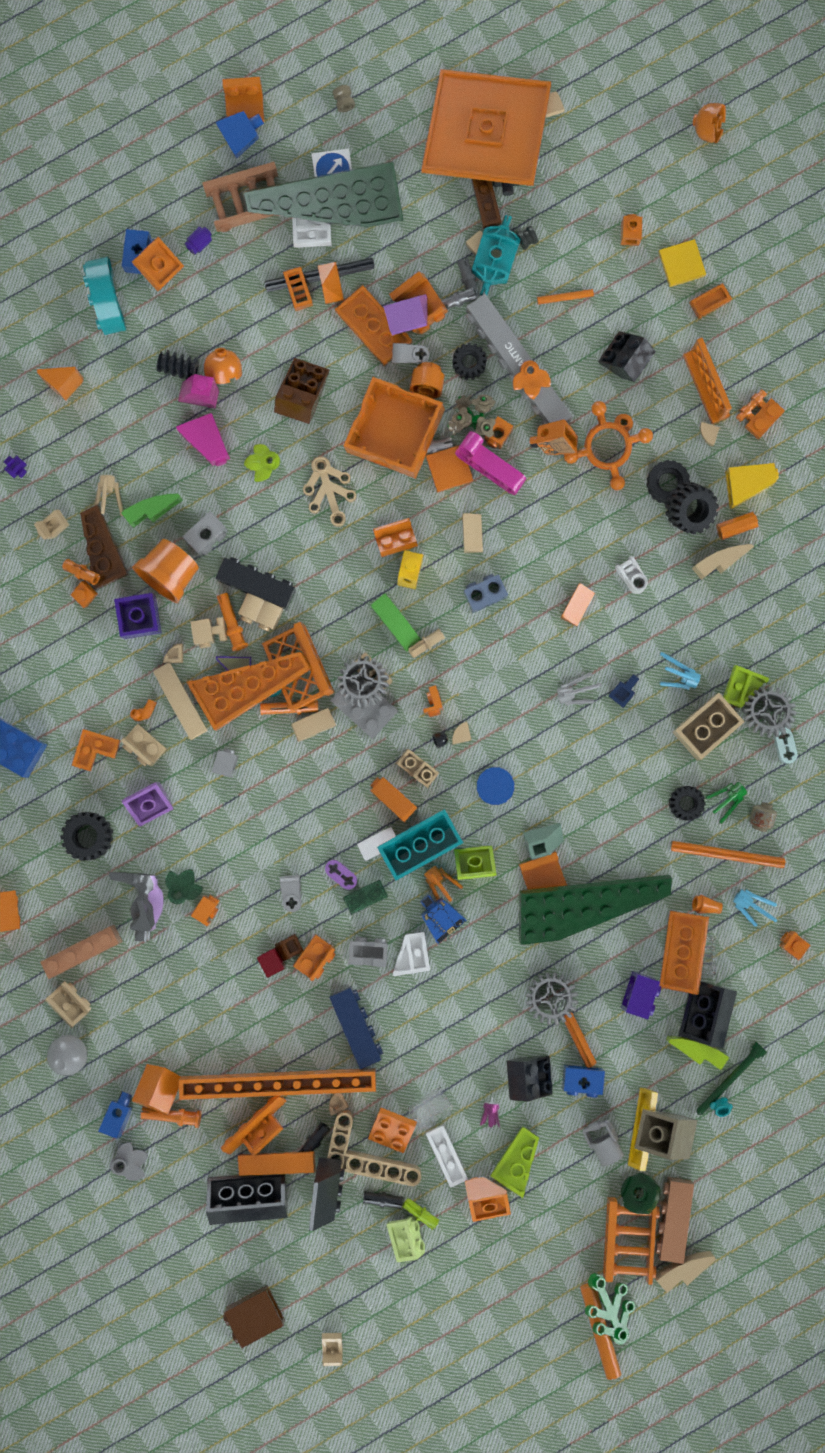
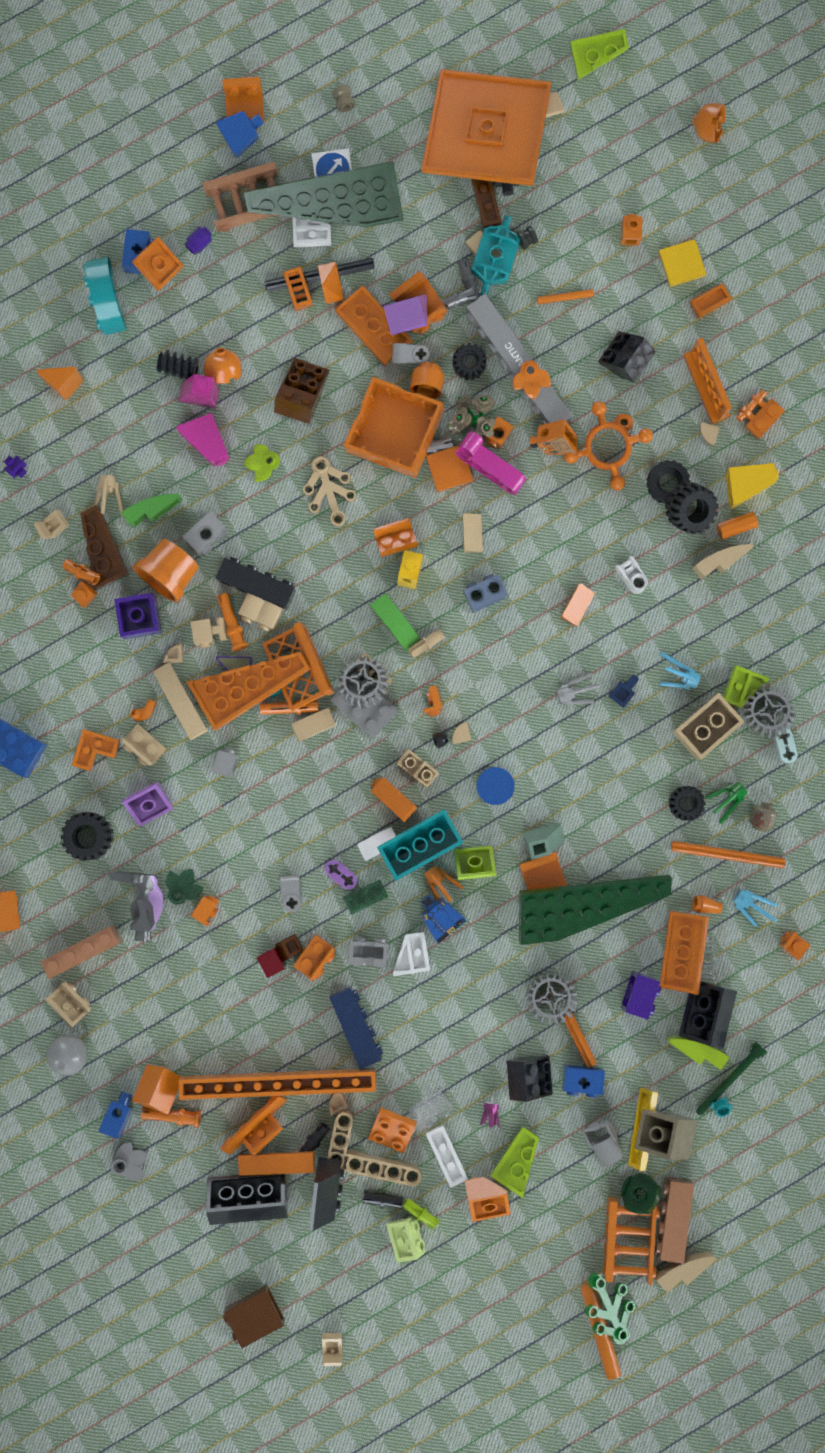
(597, 50): none -> lime wing

